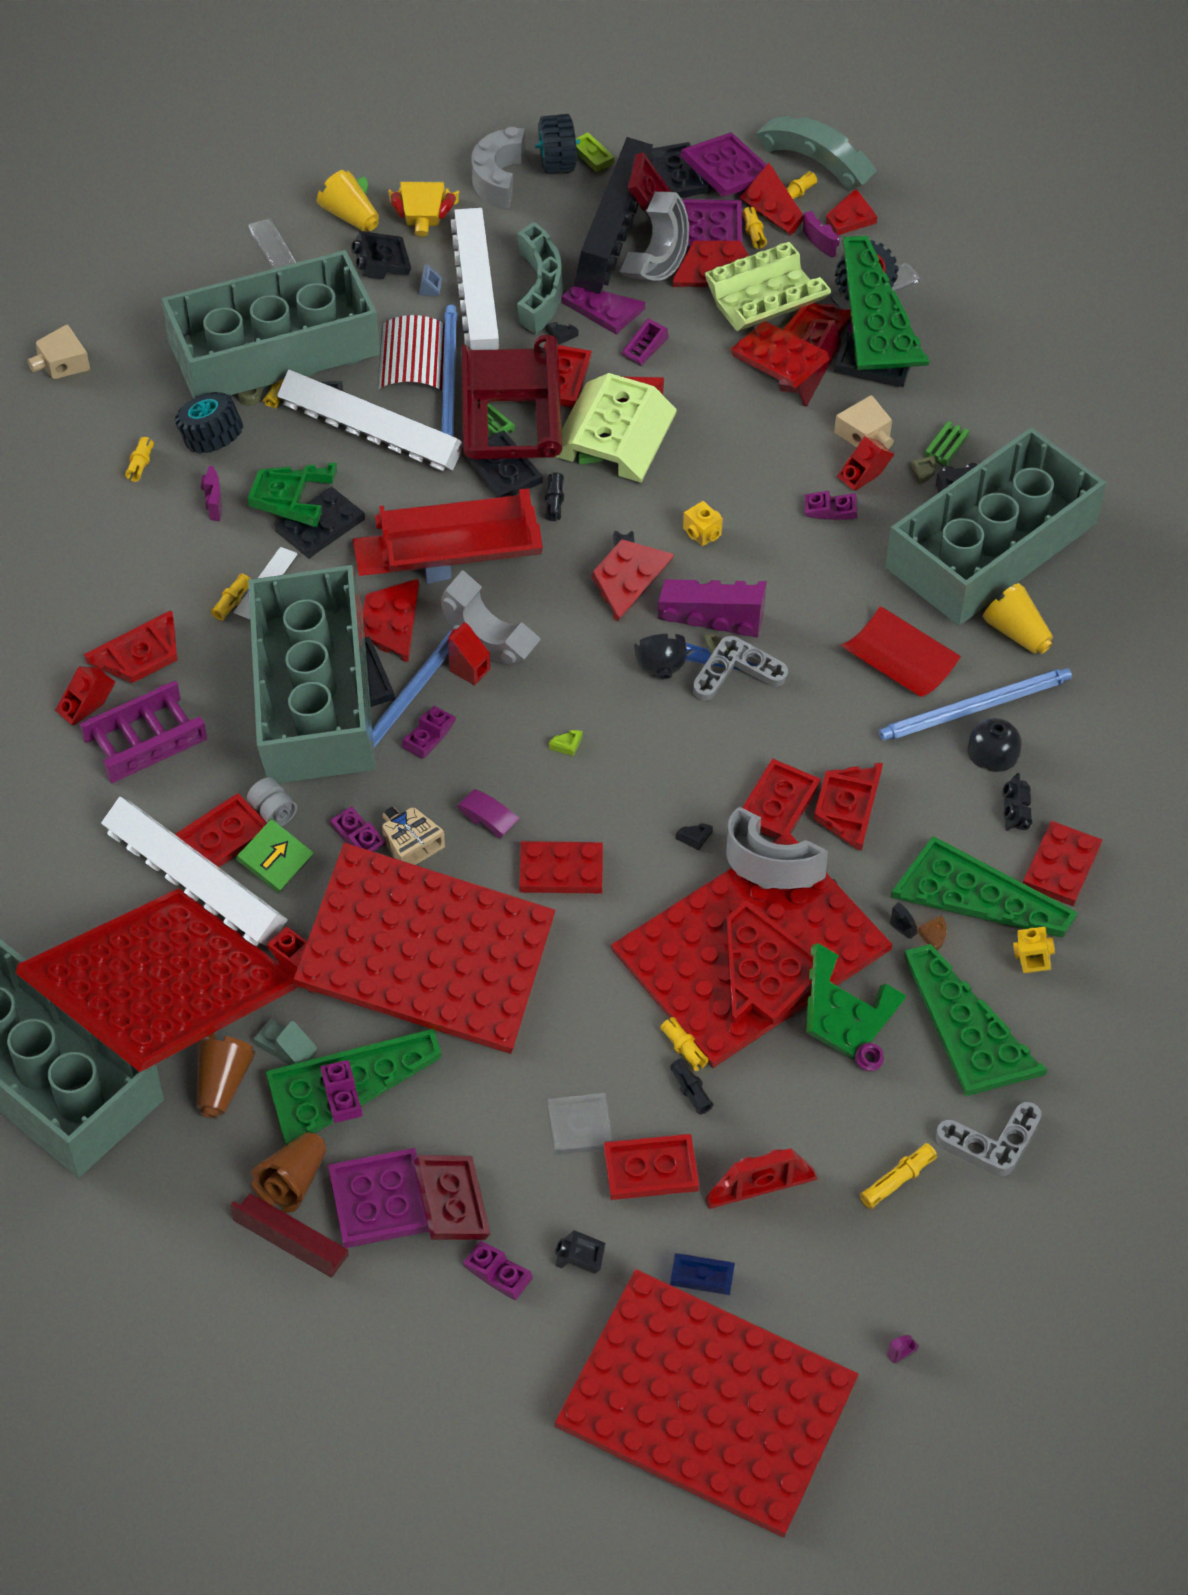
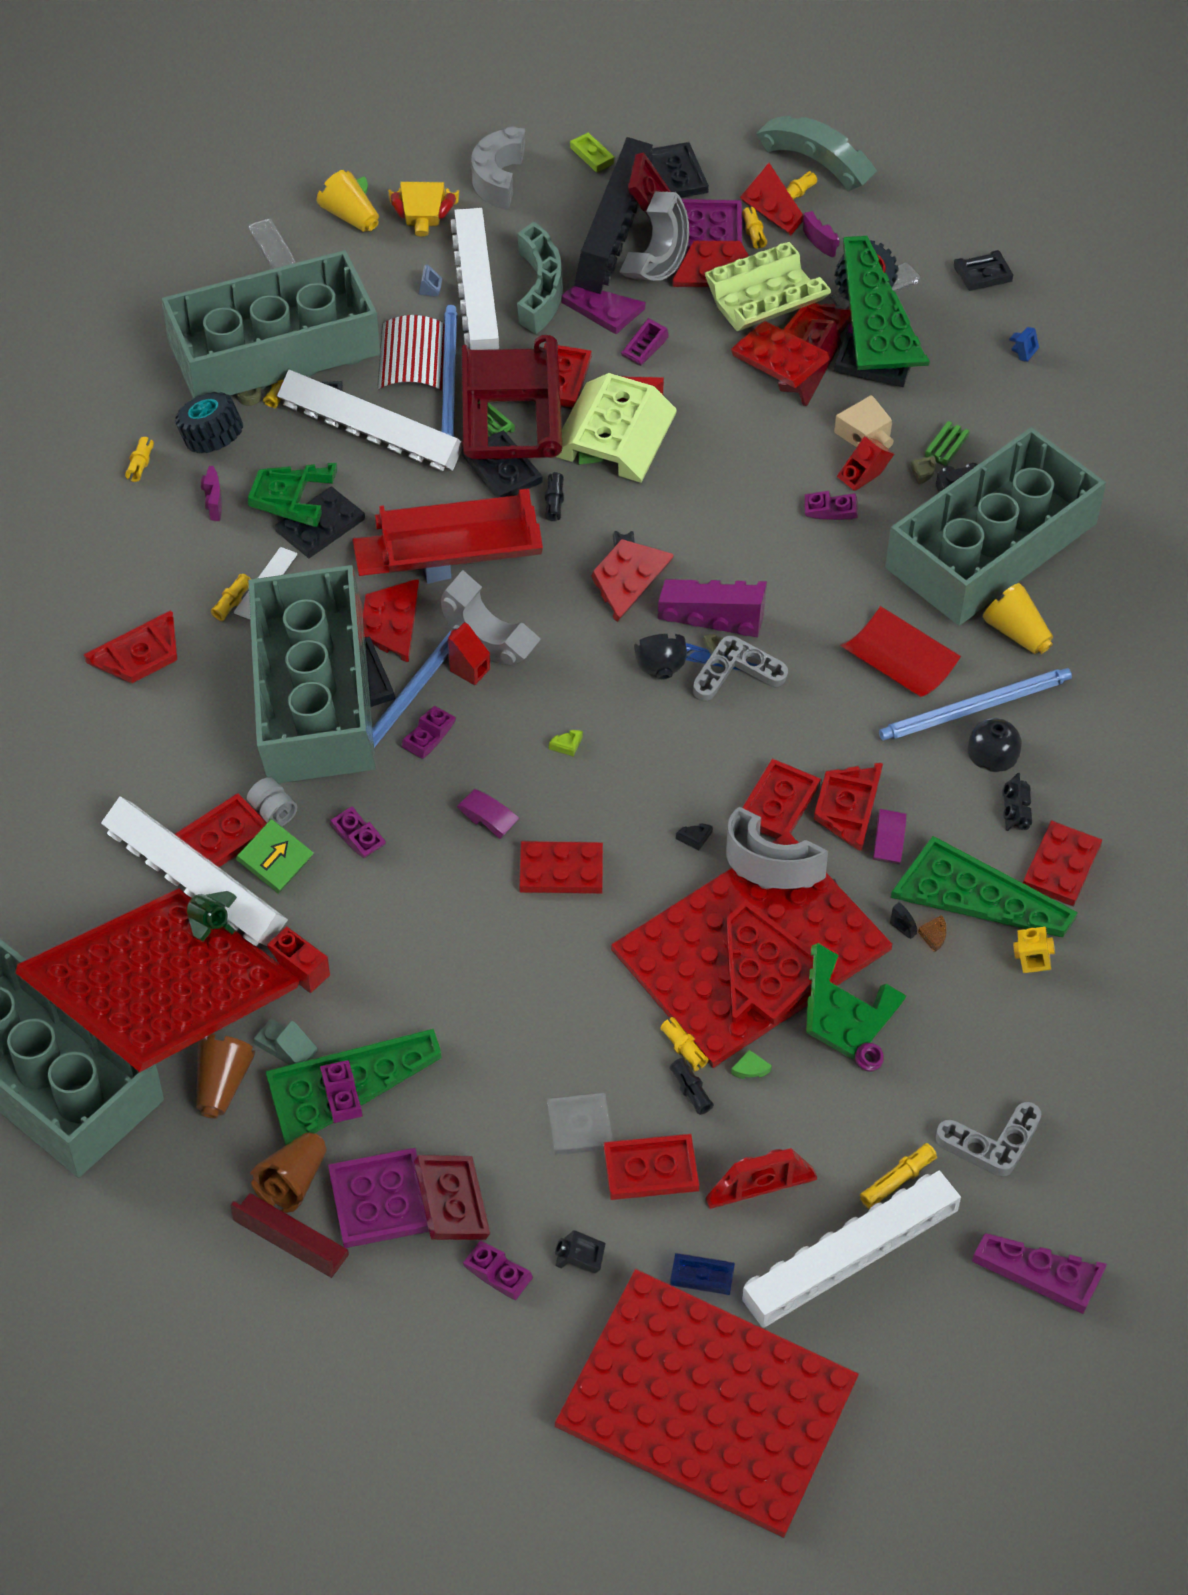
(60, 354): tan torso -> none
(84, 694): red slope -> none
(150, 751): magenta fence -> none
(209, 913): none -> dark green brick
(380, 255): black plate -> none
(411, 835): tan torso -> none
(425, 948): red plate -> none
(557, 143): black wheel -> none
(562, 332): black tile -> none
(702, 523): yellow brick -> none
(724, 163): magenta plate -> none
(751, 1066): none -> bright green tile
(850, 1248): none -> white brick
(851, 214): red wing -> none
(889, 836): none -> magenta slope
(901, 1348): magenta tile -> none
(970, 1031): green wing -> none
(984, 270): none -> black plate
(1025, 344): none -> blue tile
(1054, 1276): none -> magenta wing

